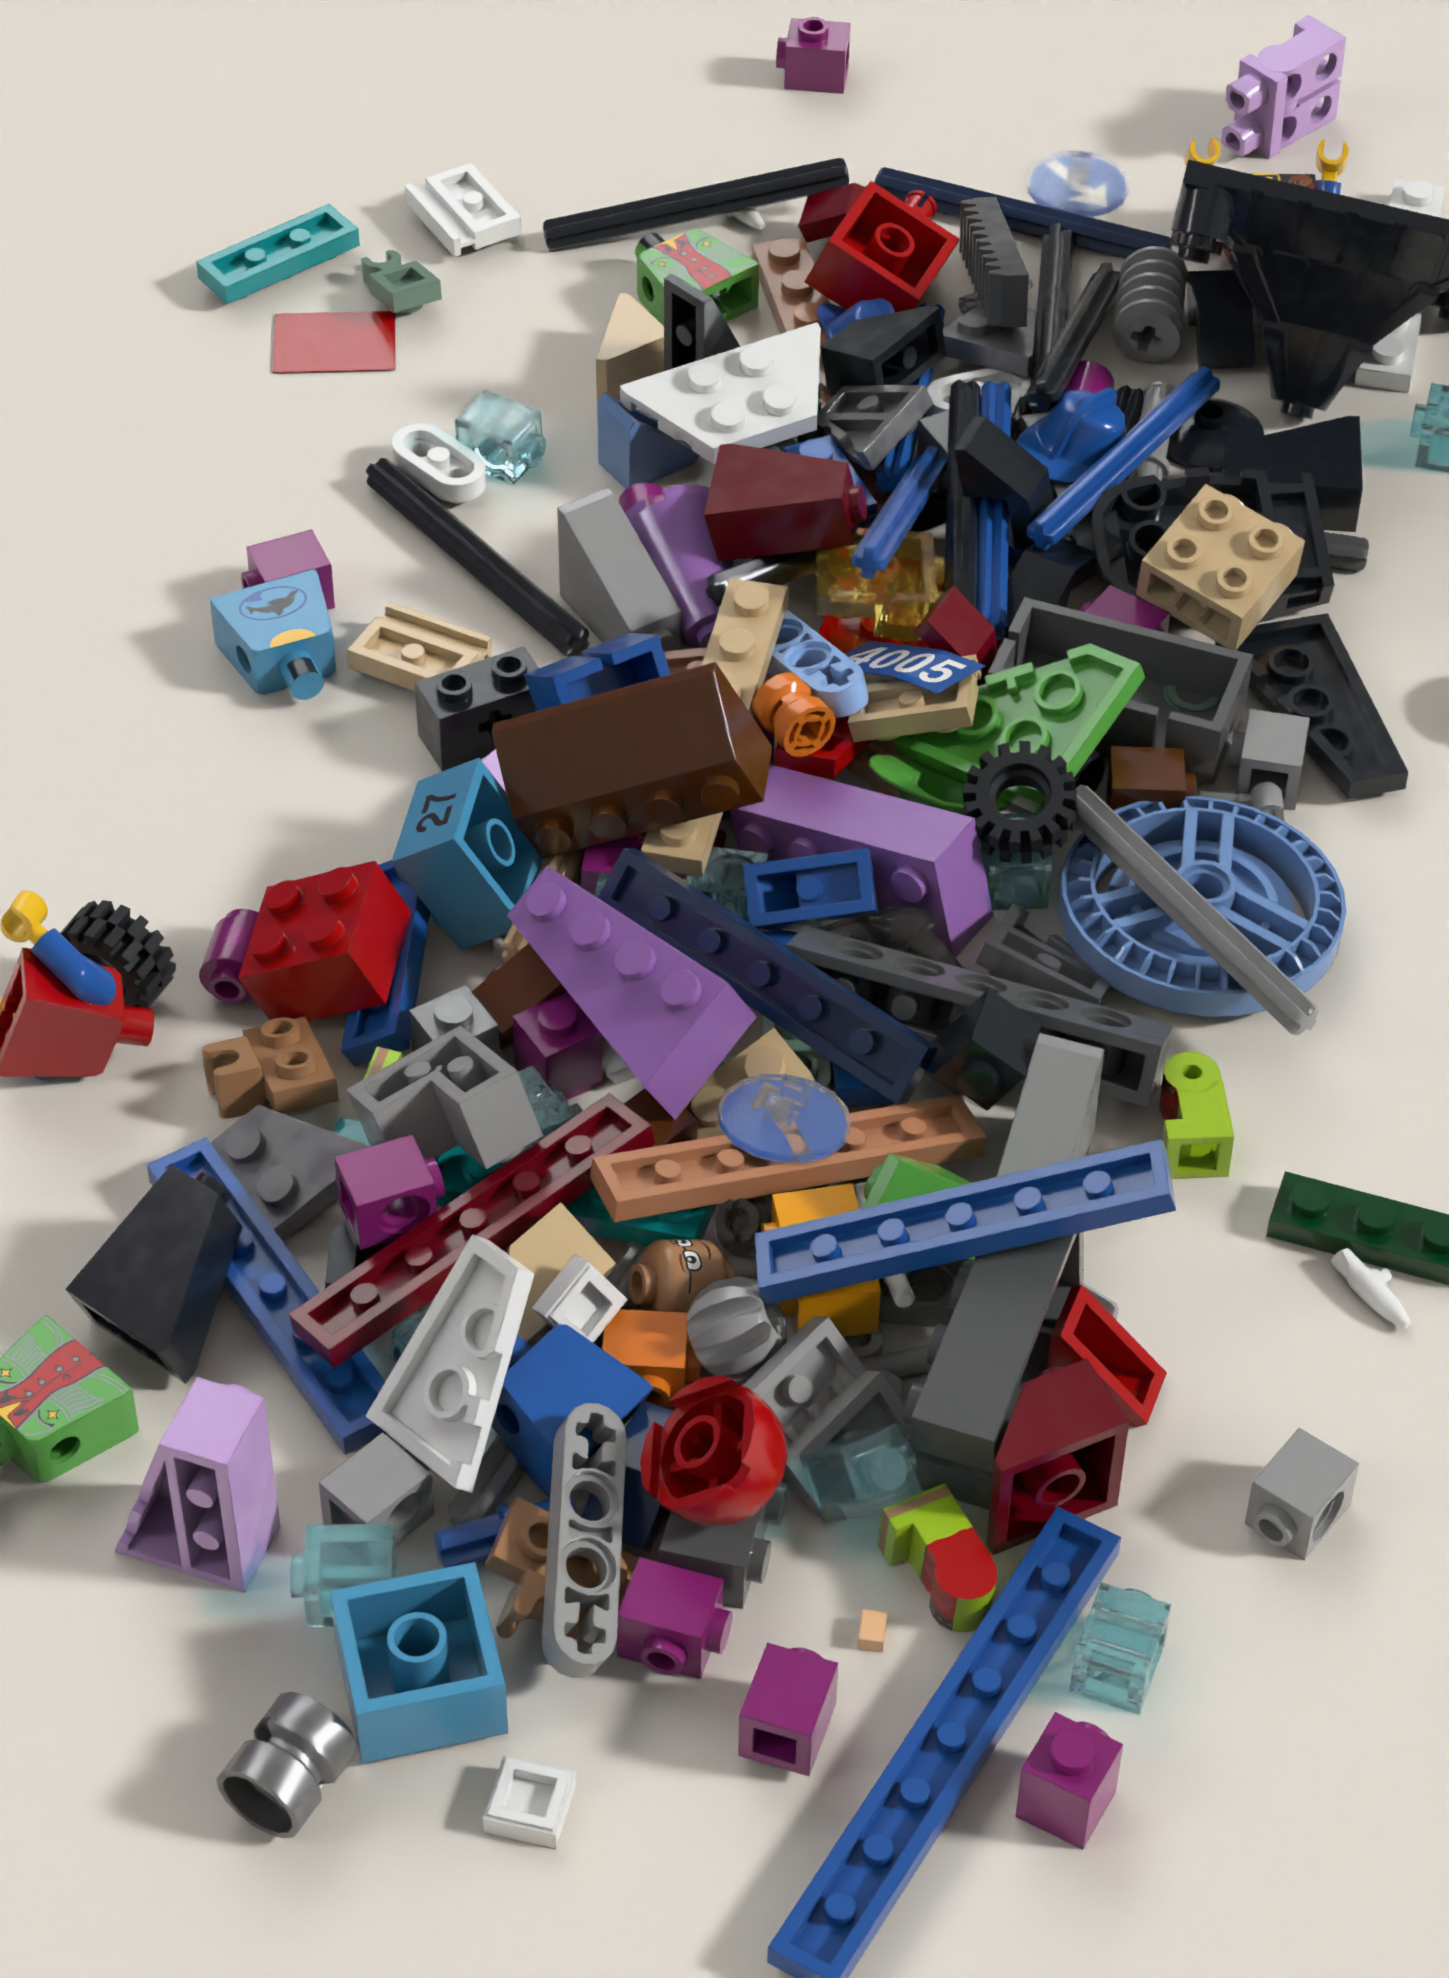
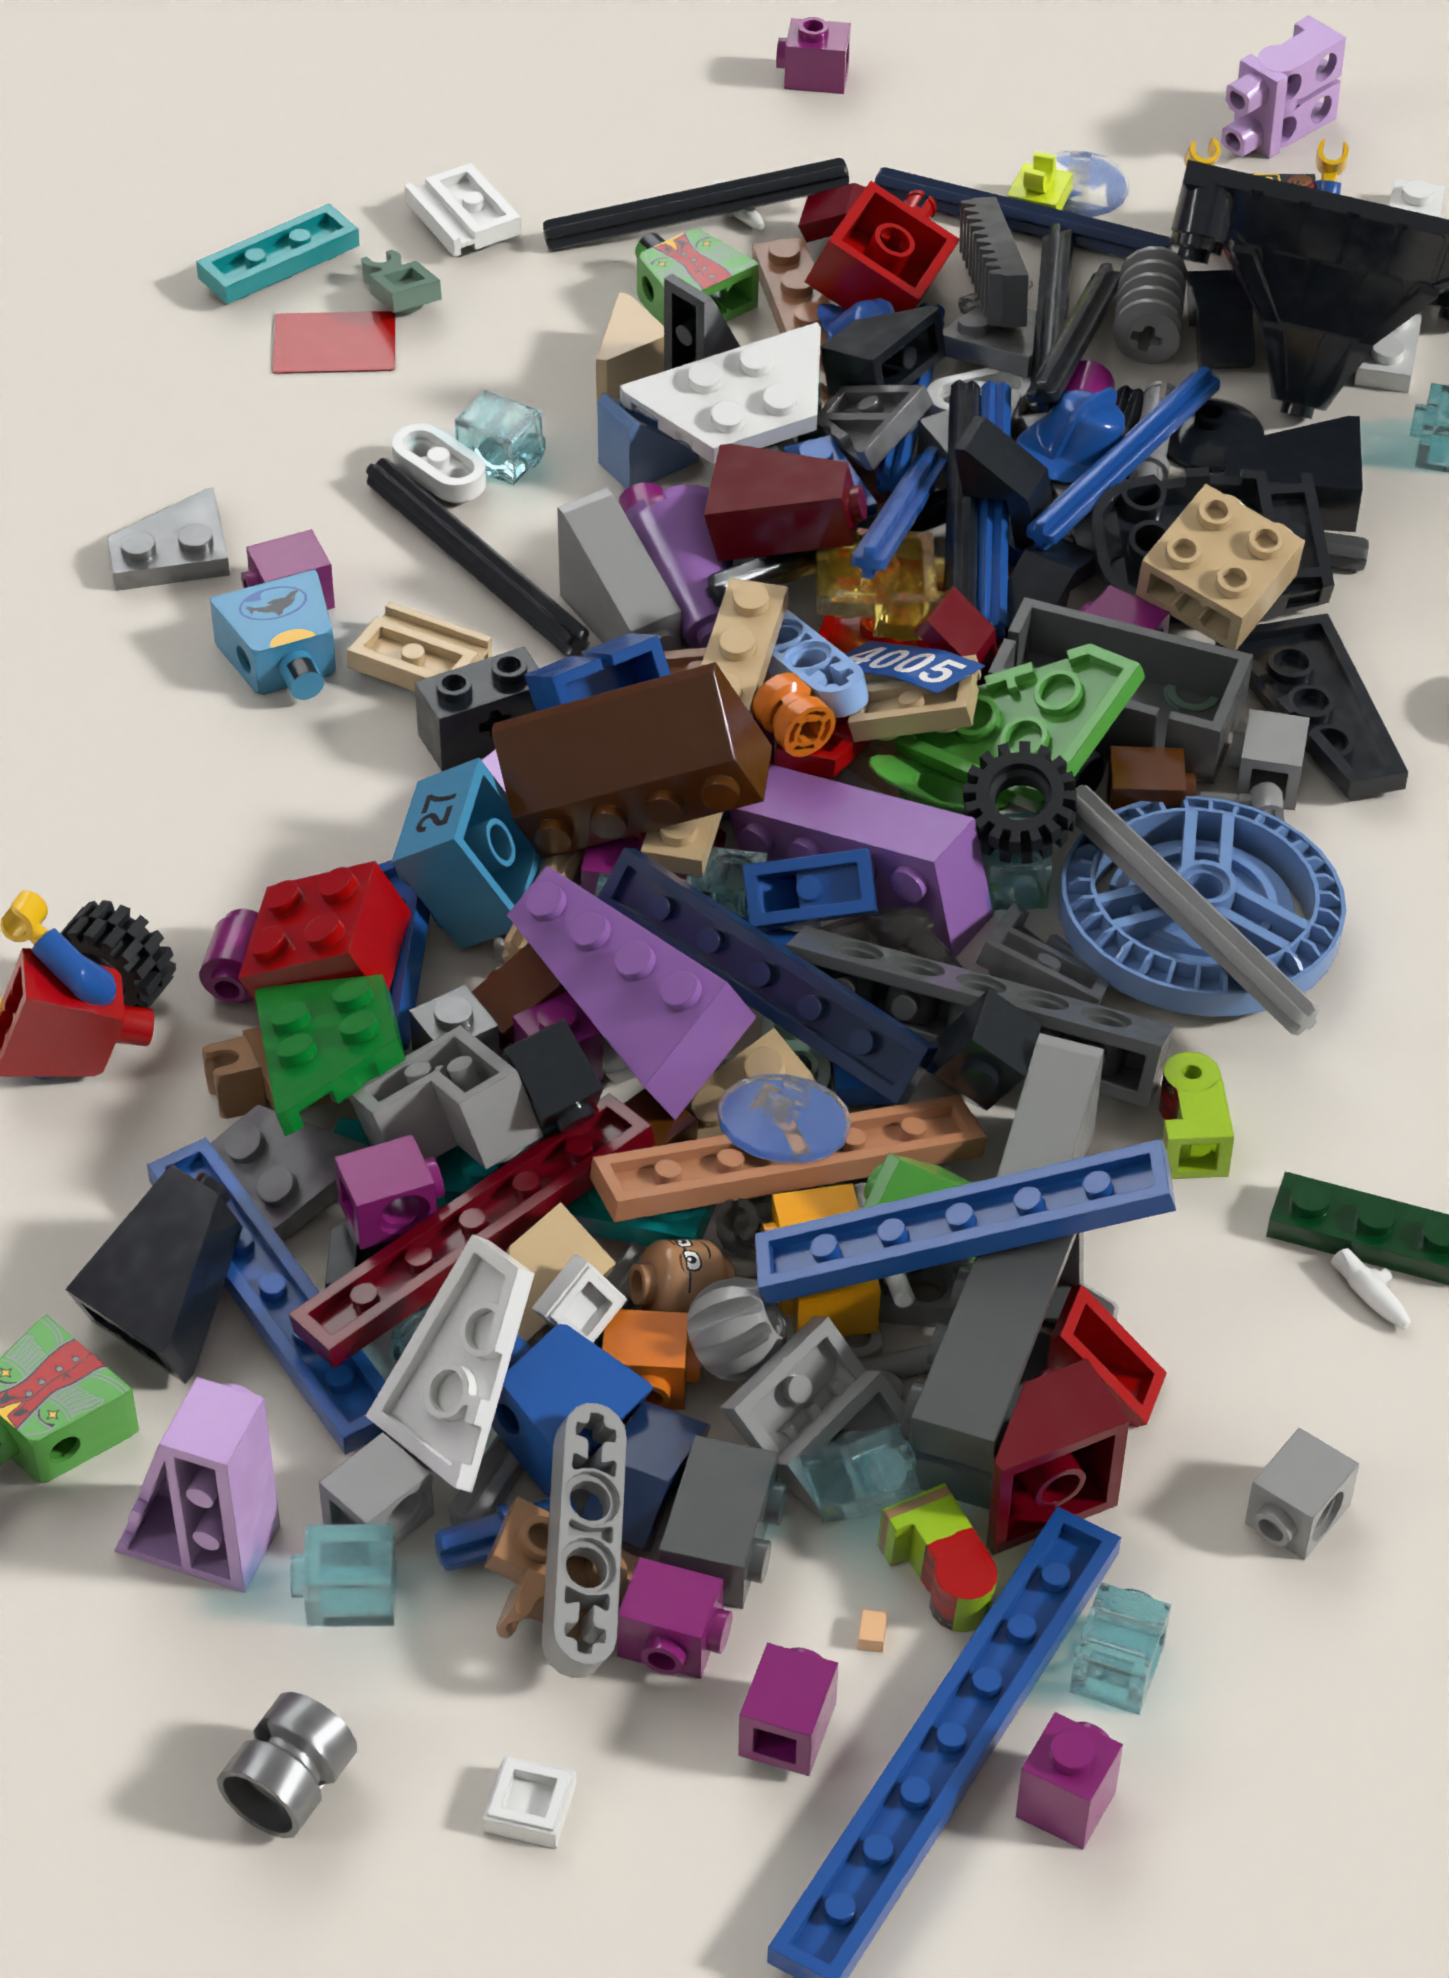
(171, 545): none -> wing
(325, 1040): none -> green wing
(419, 1662): dark azure brick -> none
(556, 1077): none -> black slope
(715, 1453): red cylinder -> none
(1042, 182): none -> neon yellow tile

